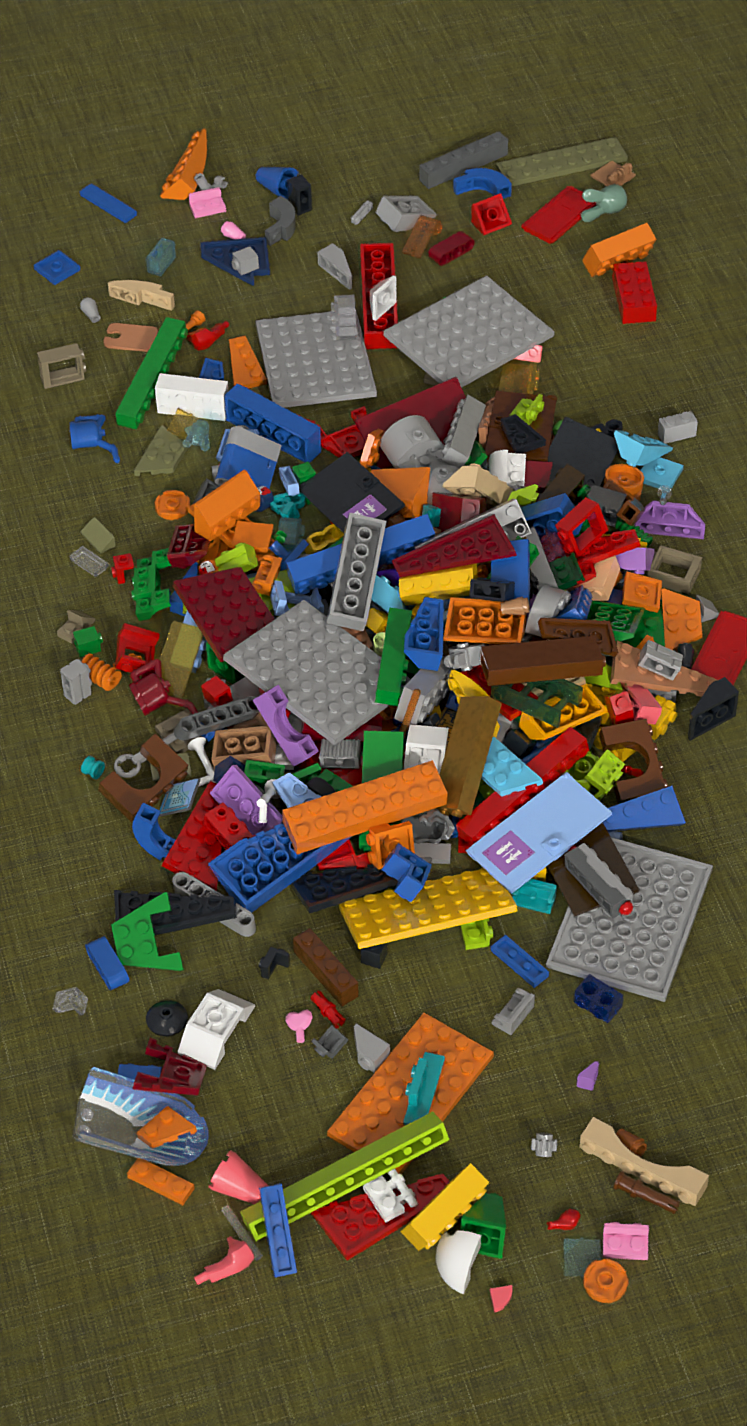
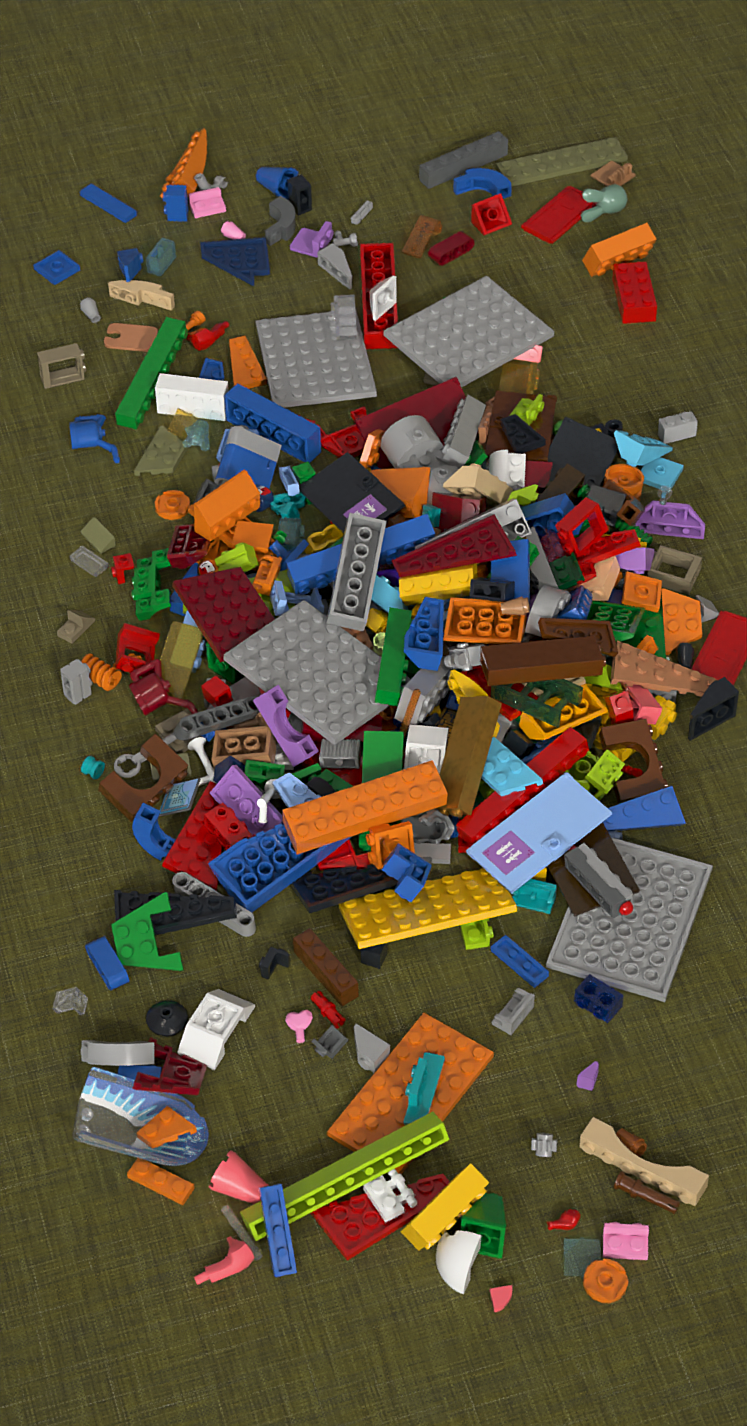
(87, 641): green brick -> none
(117, 1052): none -> light grey arch
(130, 263): none -> blue slope
(176, 202): none -> blue brick
(245, 260): light grey brick -> none
(311, 241): none -> medium lavender bracket
(338, 241): none -> light grey piece
(402, 211): light grey slope -> none
(660, 660): light grey brick -> none

